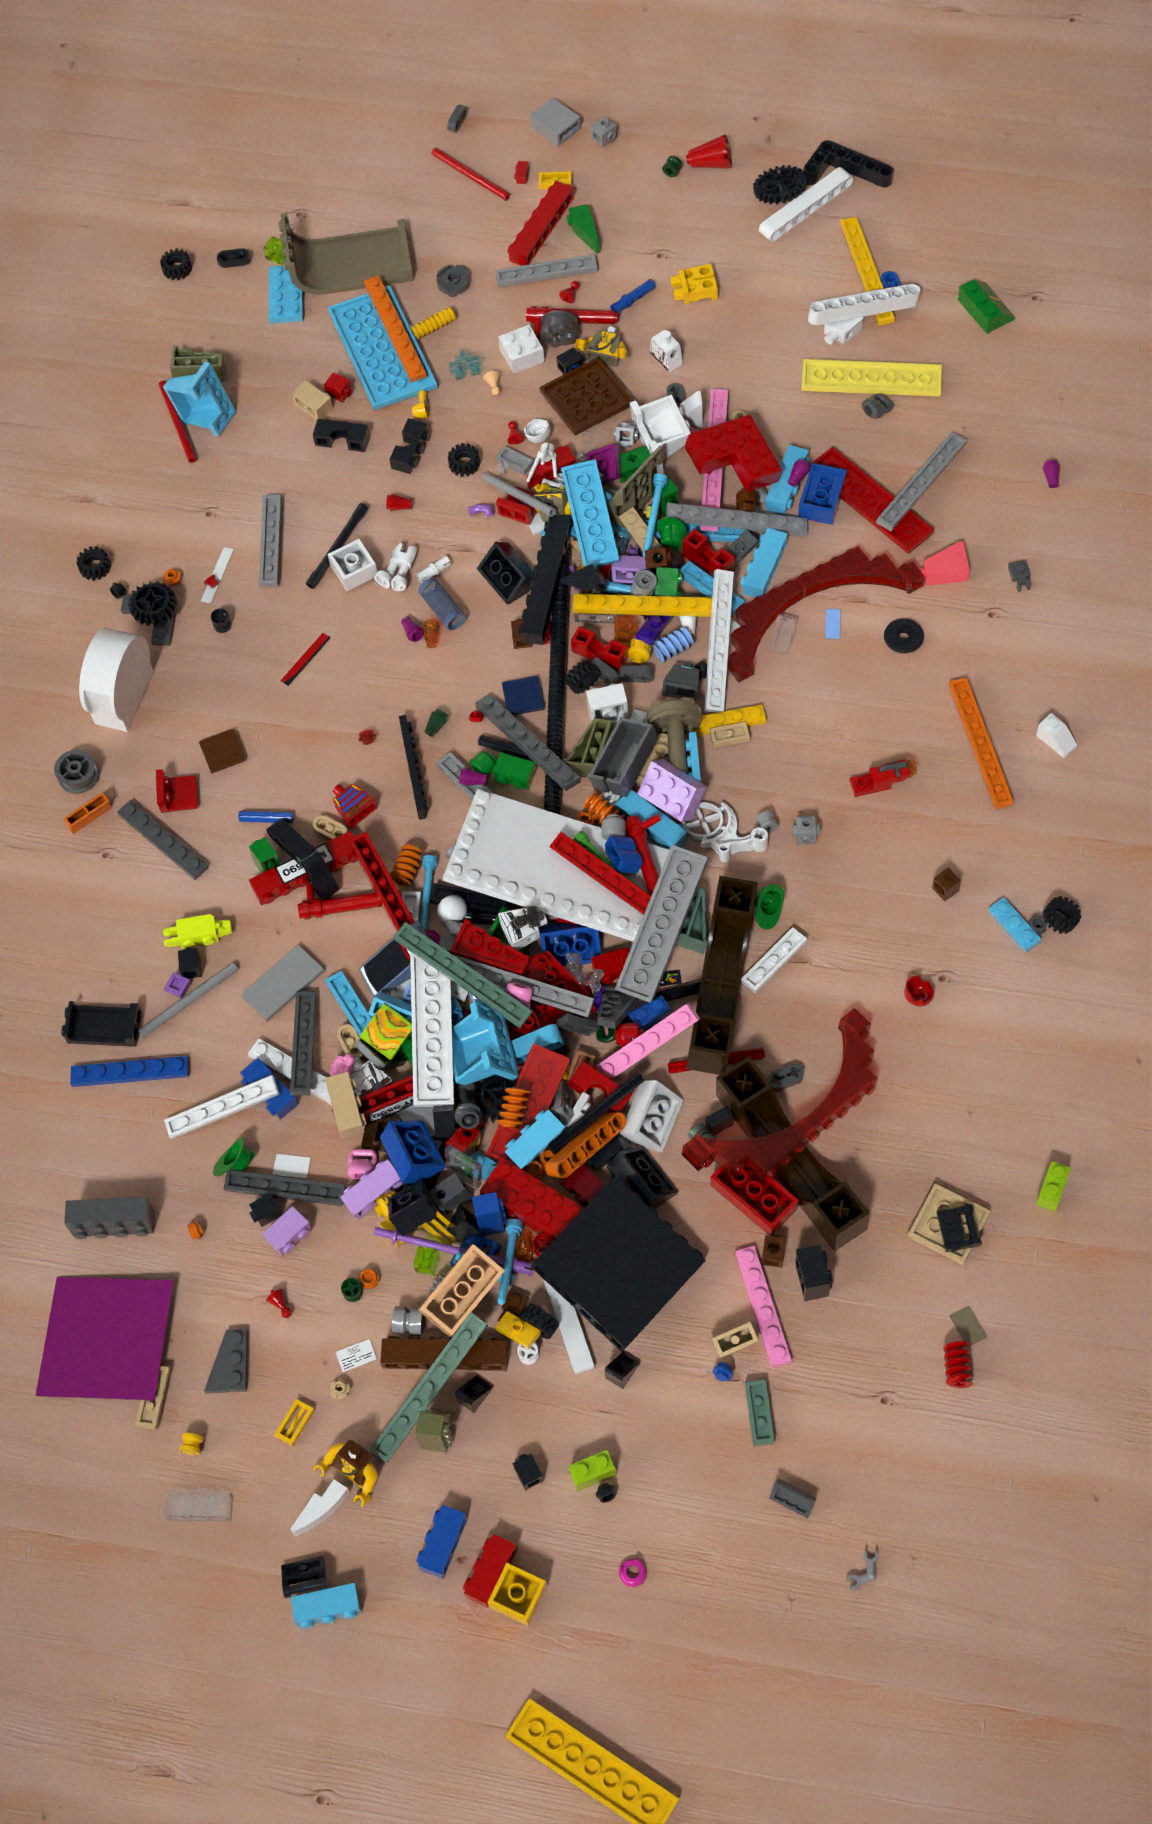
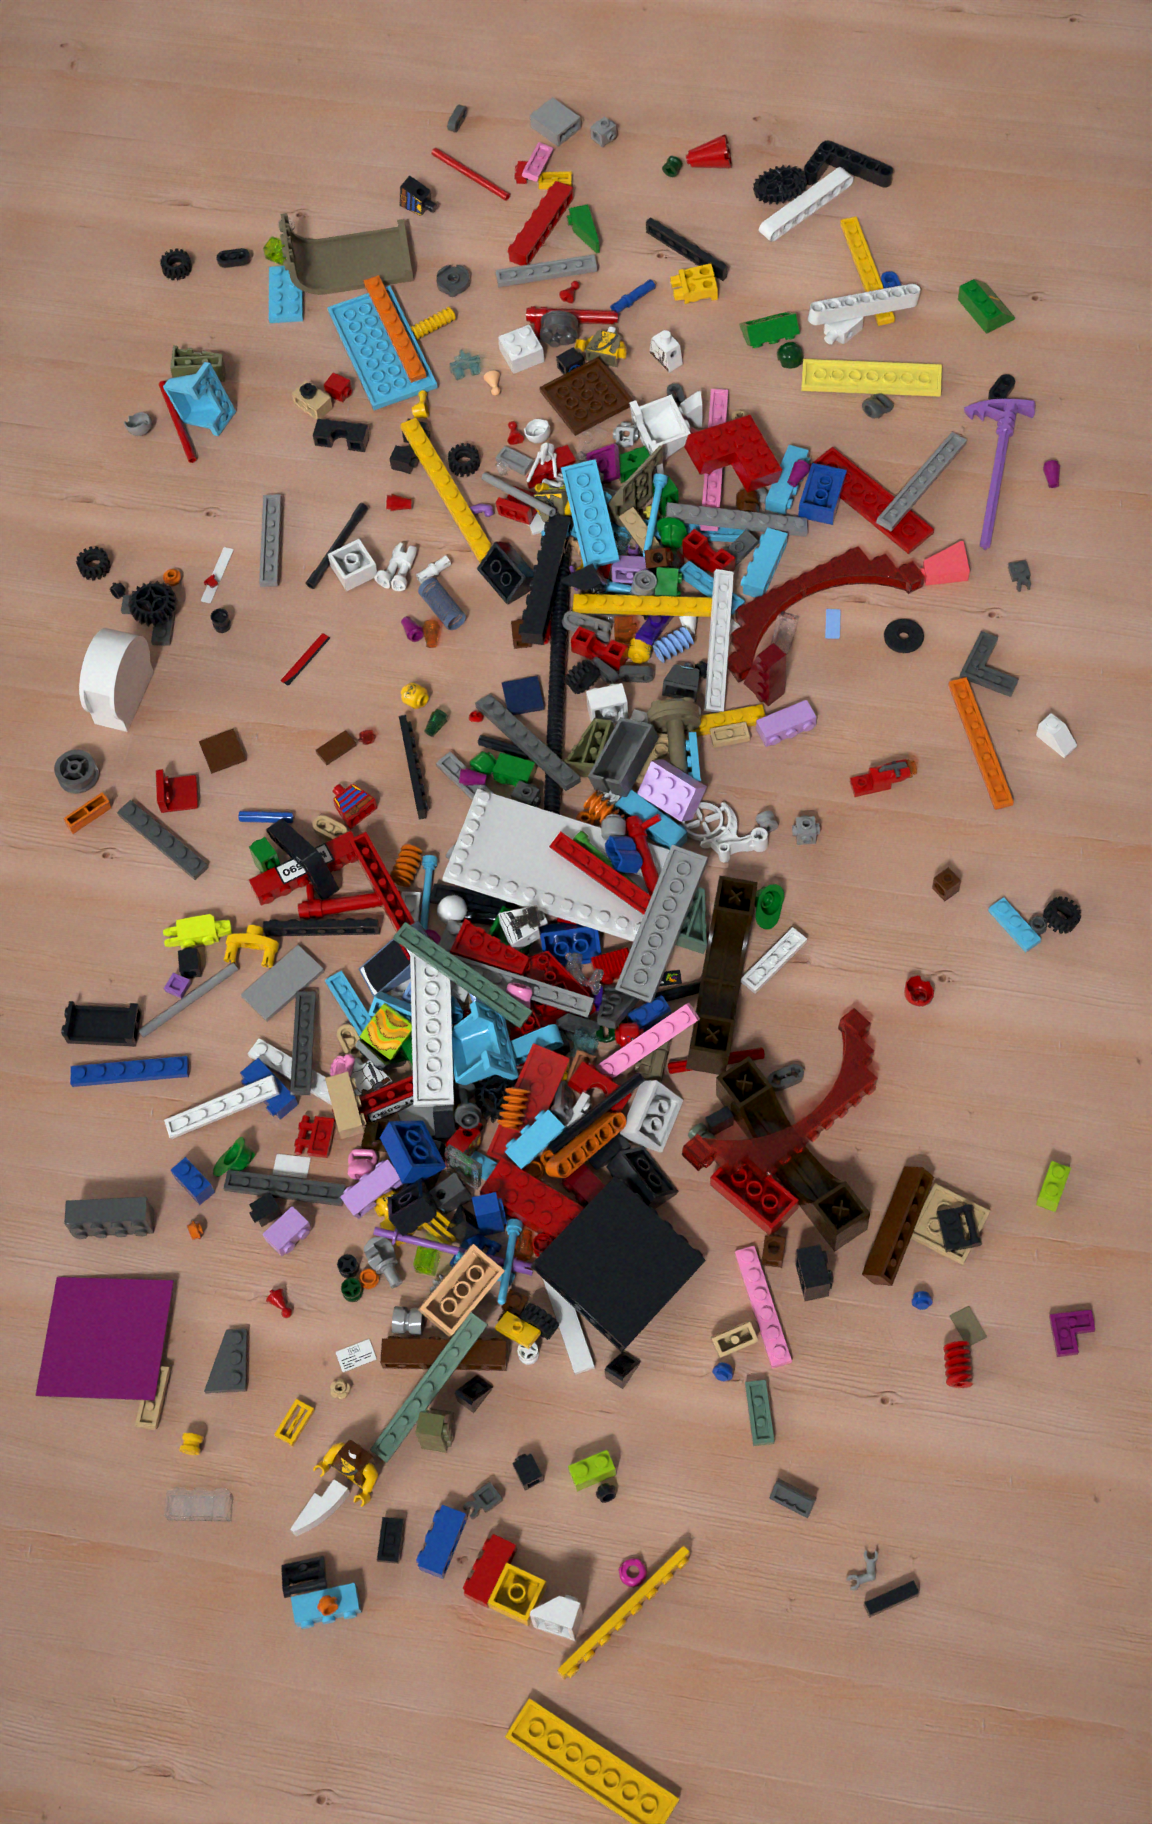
(138, 424): none -> light grey hair
(192, 1181): none -> blue brick
(253, 940): none -> yellow connector
(308, 390): none -> black plate
(320, 1138): none -> red plate
(321, 927): none -> black plate
(327, 1605): none -> orange plate
(335, 747): none -> reddish brown tile
(345, 1262): none -> black wheel
(383, 1259): none -> light grey piece
(390, 1540): none -> black plate
(414, 695): none -> yellow head
(416, 197): none -> black torso
(446, 488): none -> yellow plate
(486, 1499): none -> dark grey plate
(526, 794): none -> dark grey brick
(537, 162): none -> bright pink plate
(559, 1617): none -> white slope
(573, 620): none -> light grey plate
(582, 1041): none -> clear light blue piece
(618, 1619): none -> yellow plate
(654, 1064): none -> dark tan brick
(685, 248): none -> black plate
(767, 675): none -> dark red wedge
(770, 329): none -> green slope
(786, 723): none -> lavender brick
(790, 355): none -> dark green hair
(891, 1599): none -> black piece
(898, 1226): none -> reddish brown brick
(921, 1300): none -> blue plate
(978, 673): none -> dark grey plate
(999, 390): none -> black plate
(1006, 424): none -> medium lavender piece
(1064, 1328): none -> magenta plate

